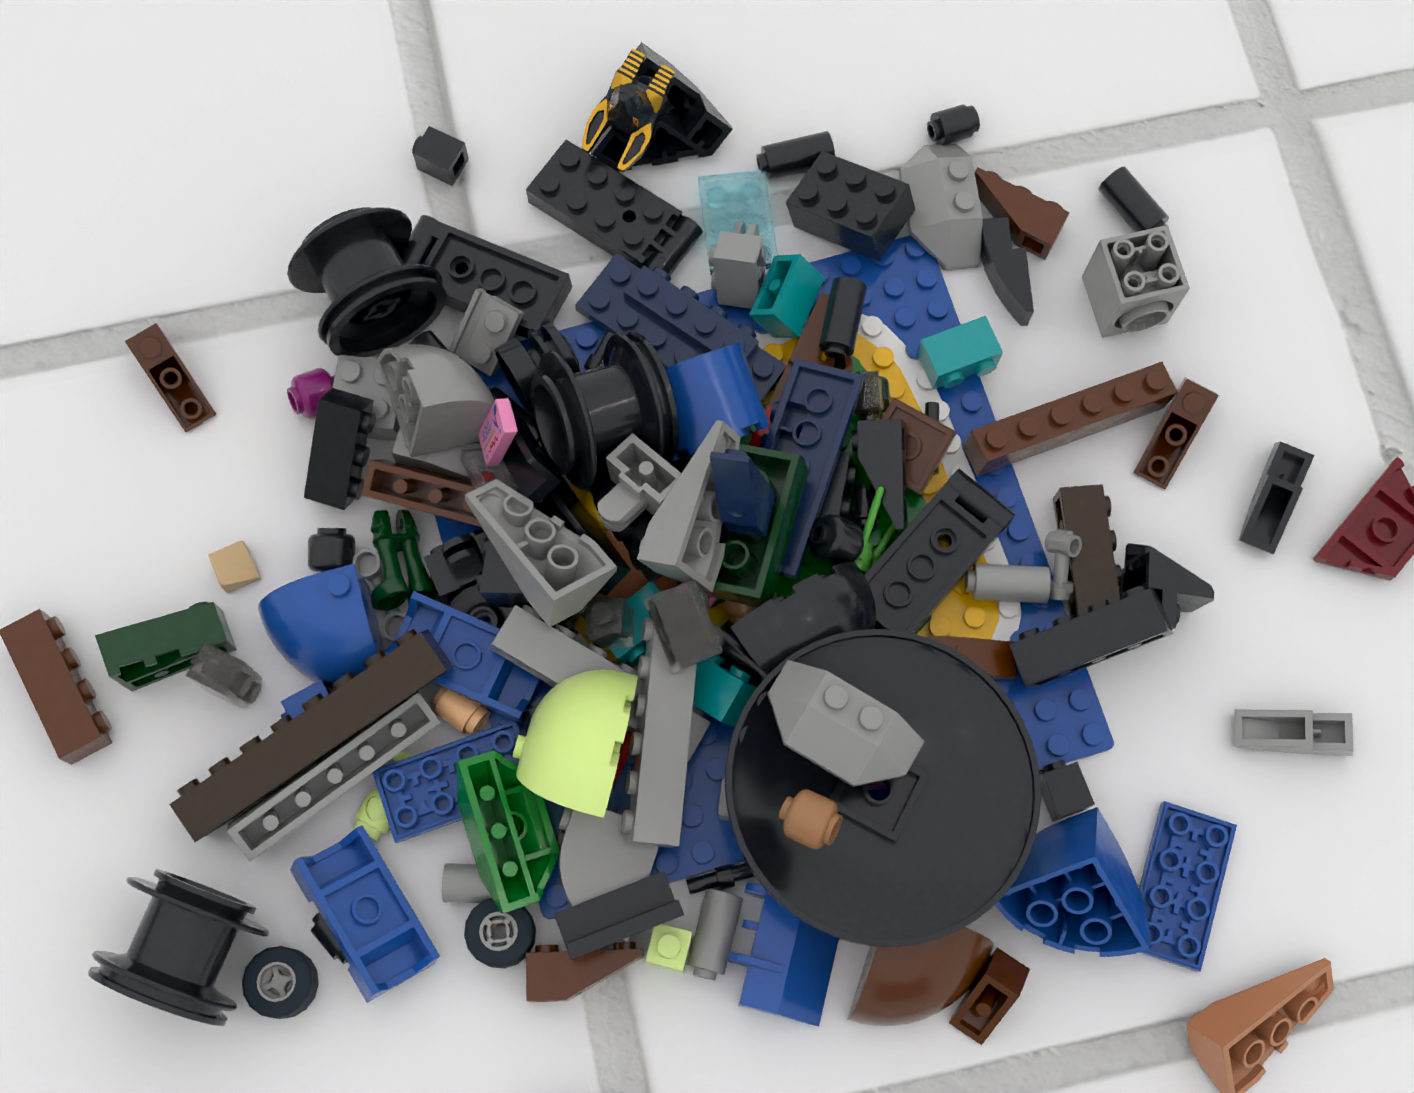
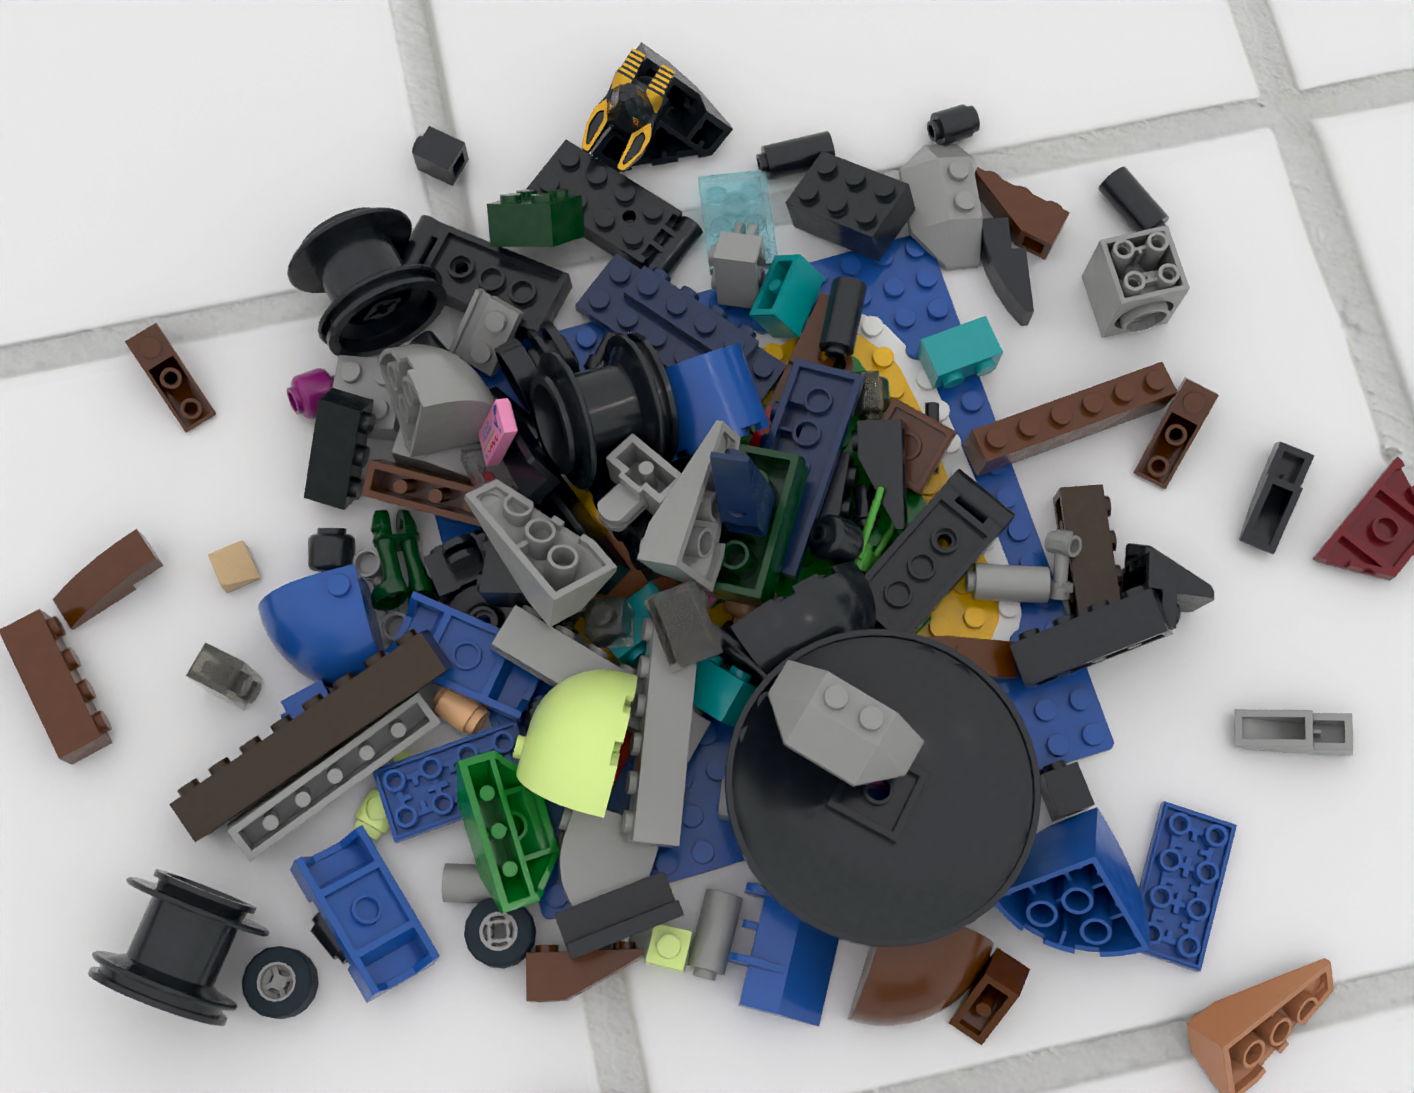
(107, 579): none -> reddish brown slope
(163, 645): dark green wedge -> none
(535, 219): none -> dark green brick
(723, 877): black bar -> none
(810, 819): medium nougat head -> none

